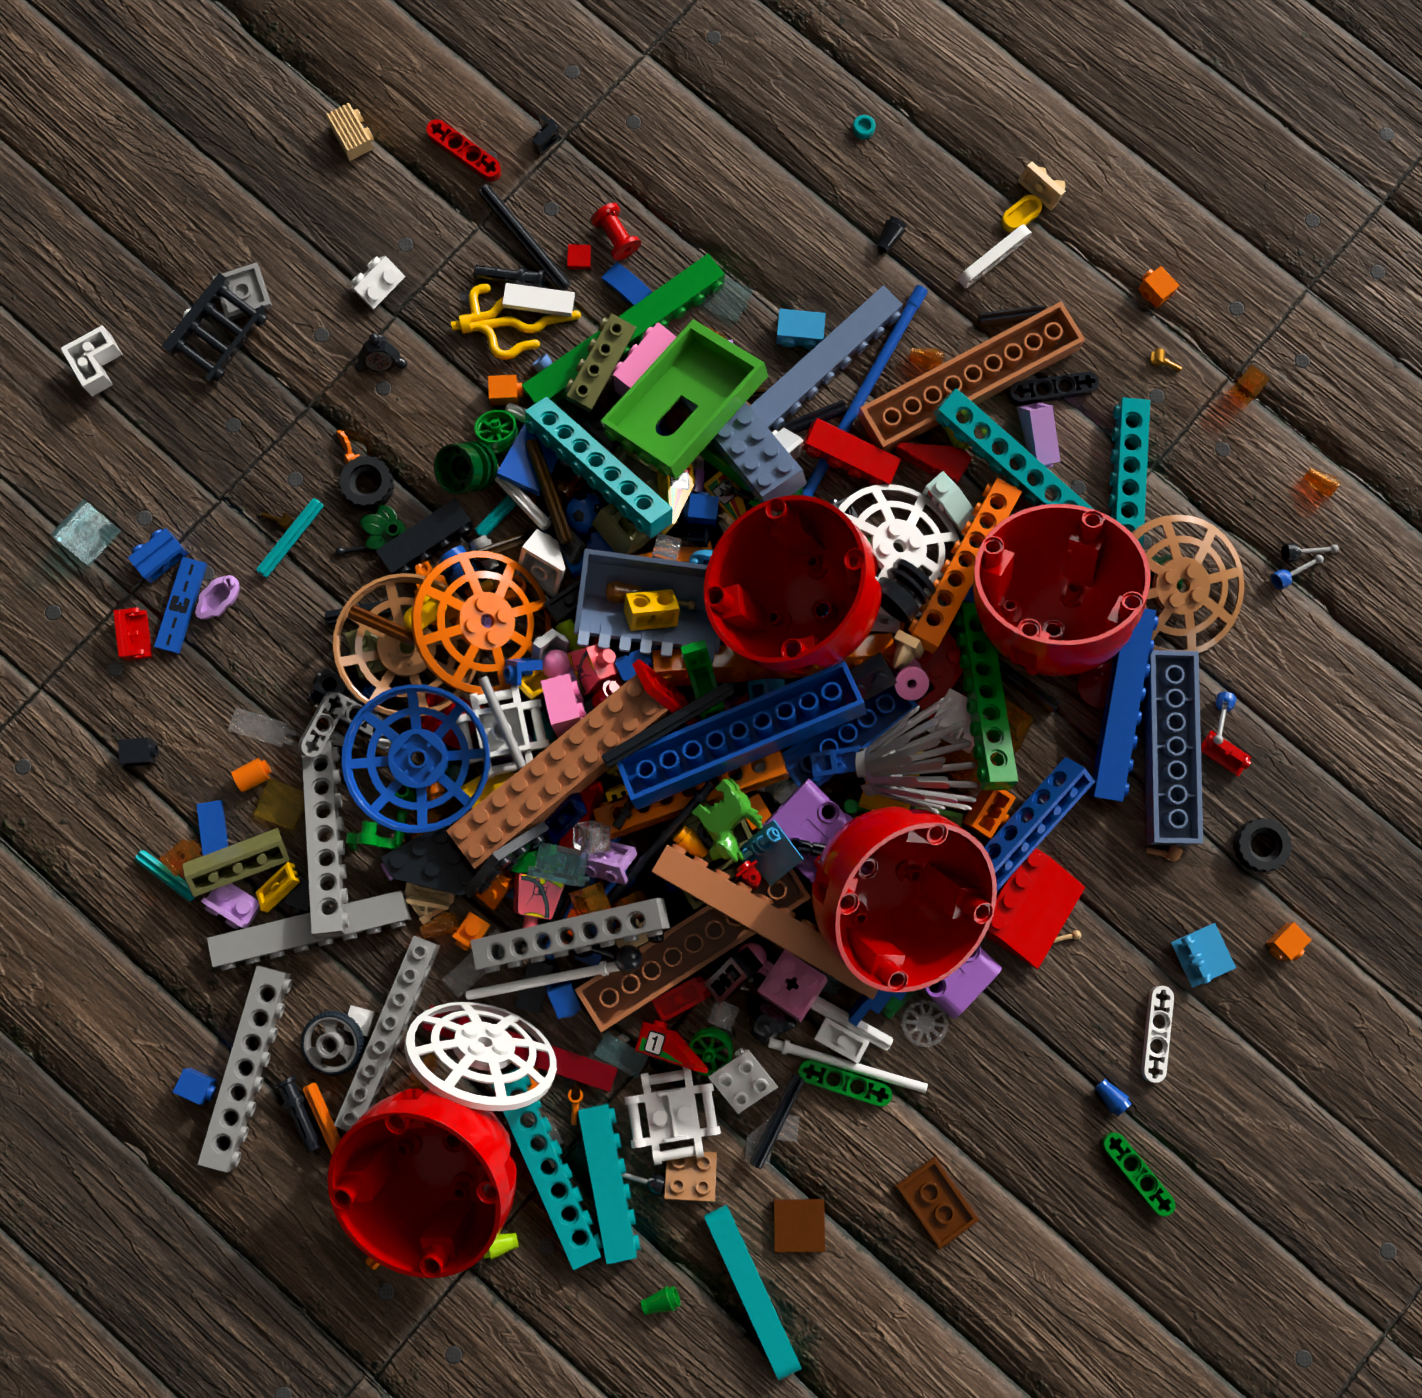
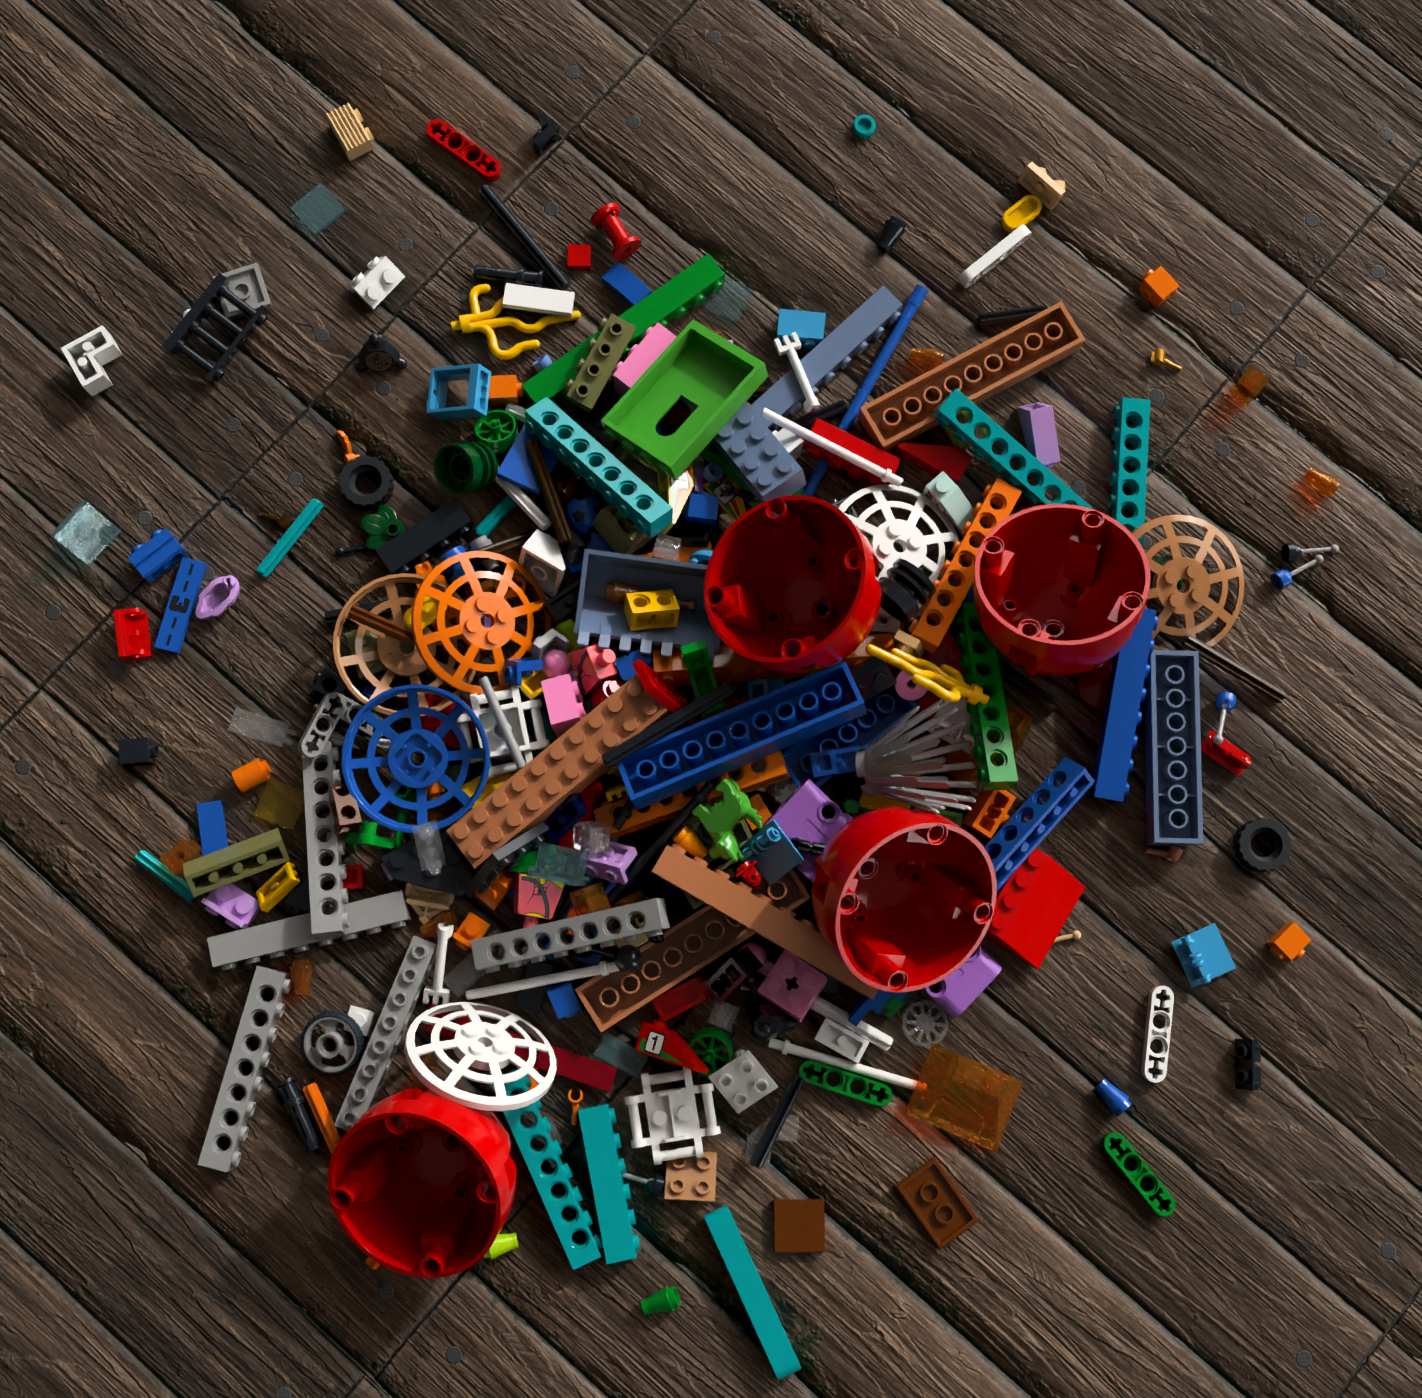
(195, 1086): blue brick -> none
(301, 974): none -> clear orange cone
(317, 209): none -> clear light blue piece
(344, 810): none -> reddish brown leg
(355, 877): none -> red tile
(429, 846): none -> clear hinge
(436, 990): none -> white hinge
(477, 396): none -> dark azure window
(716, 469): none -> medium blue hinge
(789, 349): none -> white hinge
(885, 475): none -> white bar
(932, 676): none -> yellow plant
(964, 1097): none -> clear orange slope
(1052, 385): black beam -> none
(1234, 669): none -> dark brown axle
(1246, 1054): none -> black hinge

